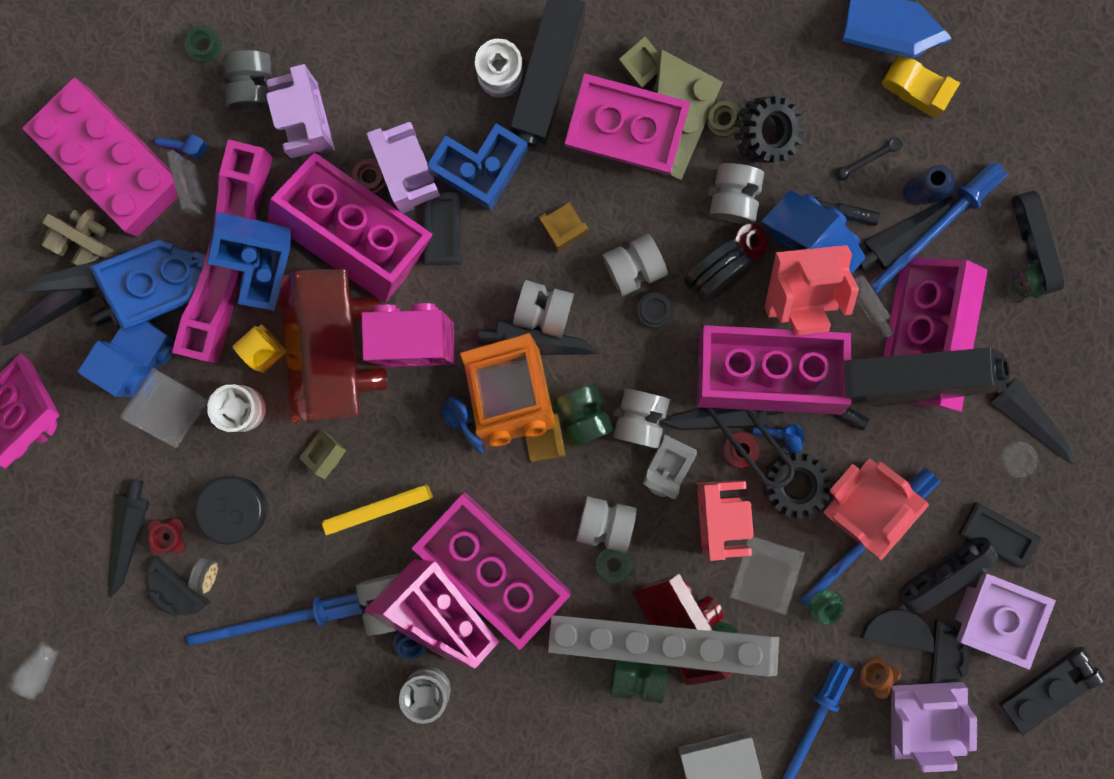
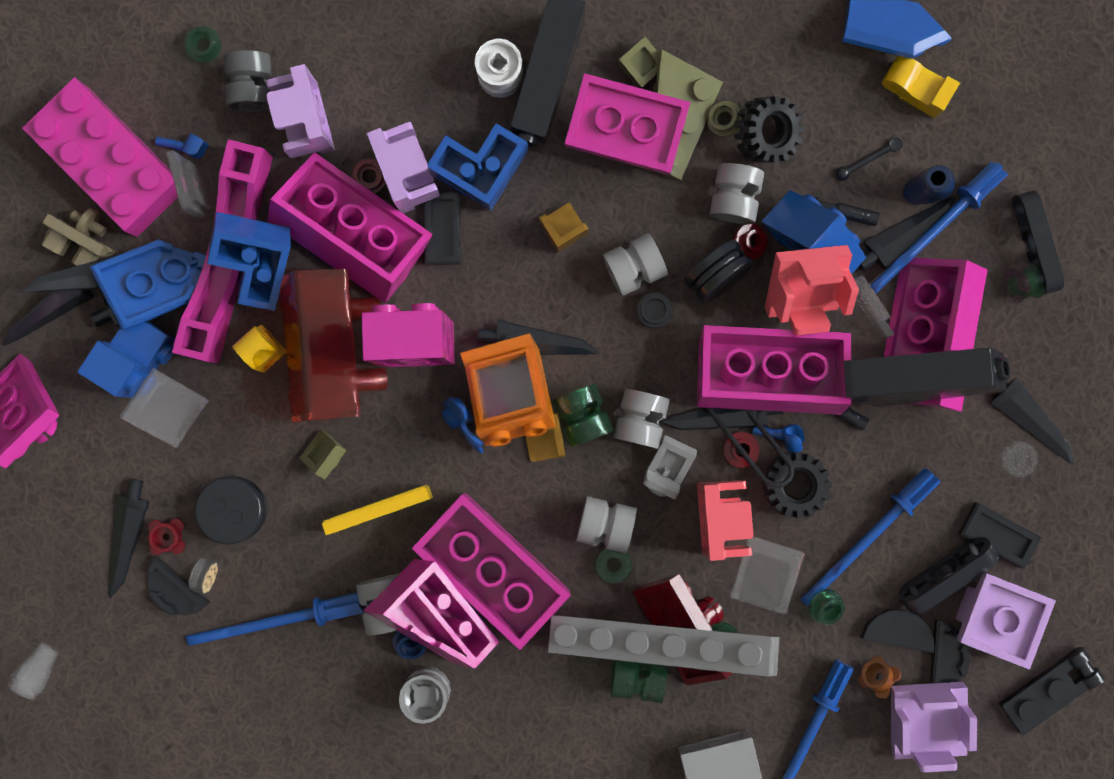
(236, 408): white wheel -> none
(530, 311): light grey wheel -> none
(874, 506): coral panel -> none

